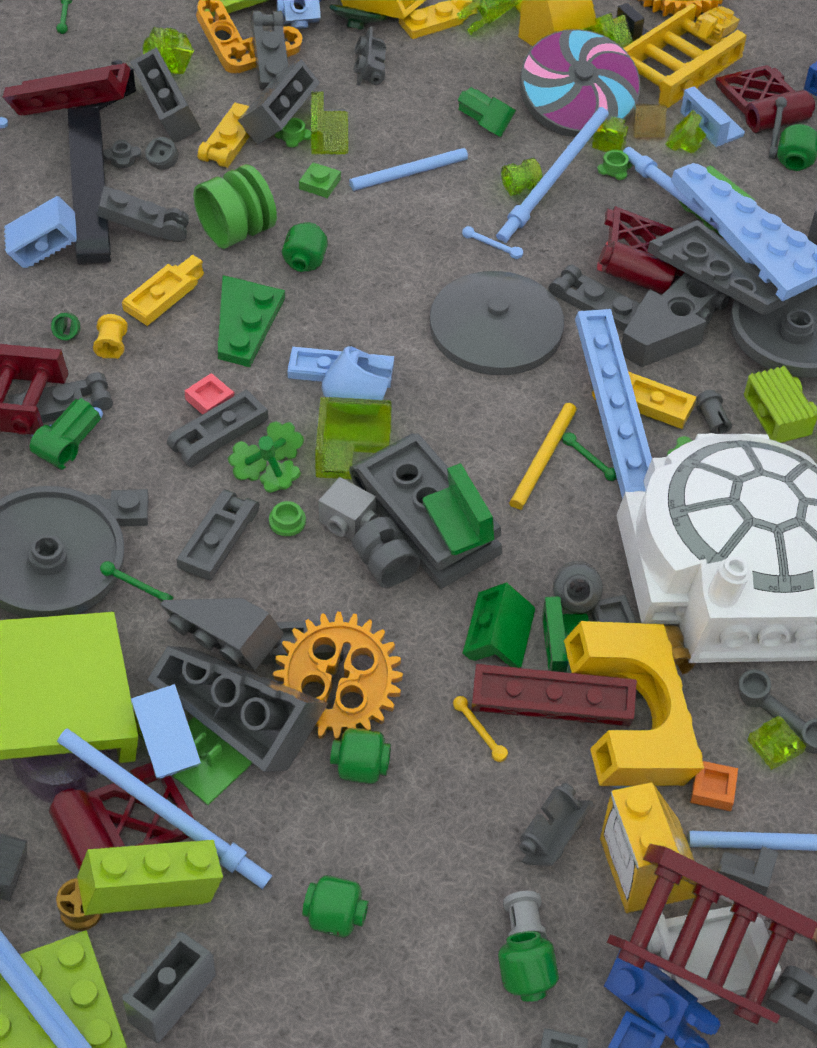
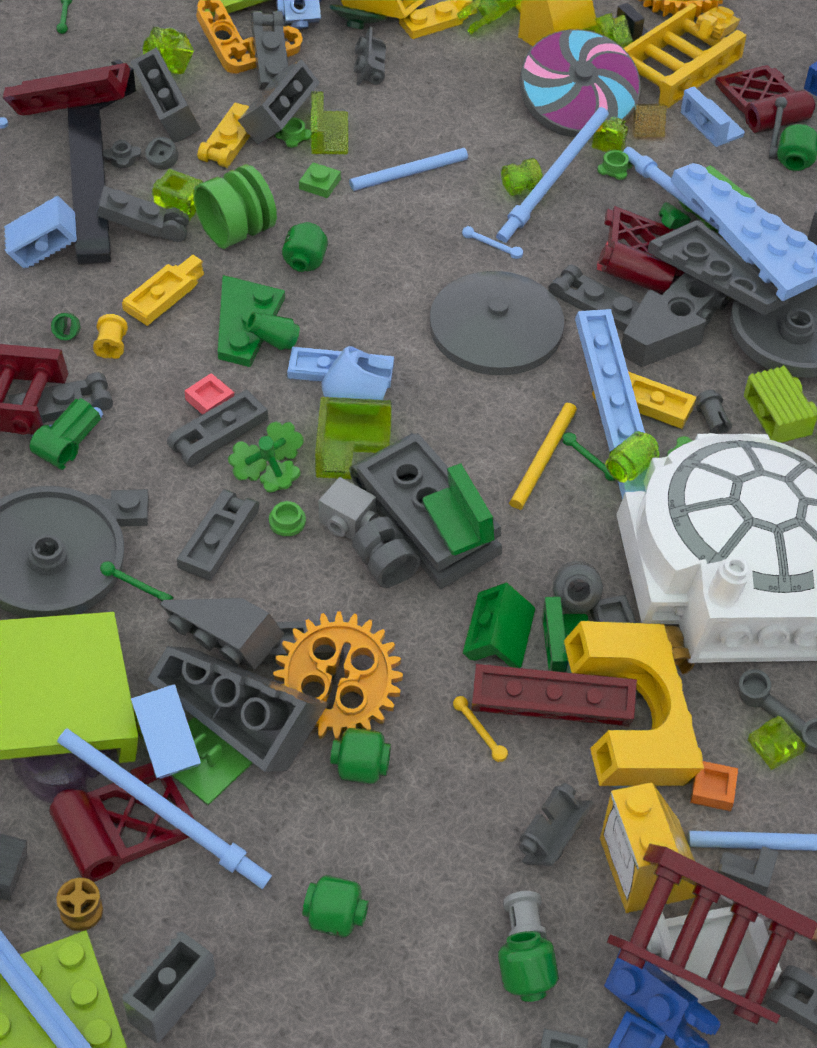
(149, 876): lime brick -> none
(176, 191): none -> clear neon green brick
(275, 330): none -> green cone
(488, 111): green piece -> none
(632, 456): none -> clear neon green brick
(672, 217): none -> green tile
(687, 134): clear neon green tile -> none

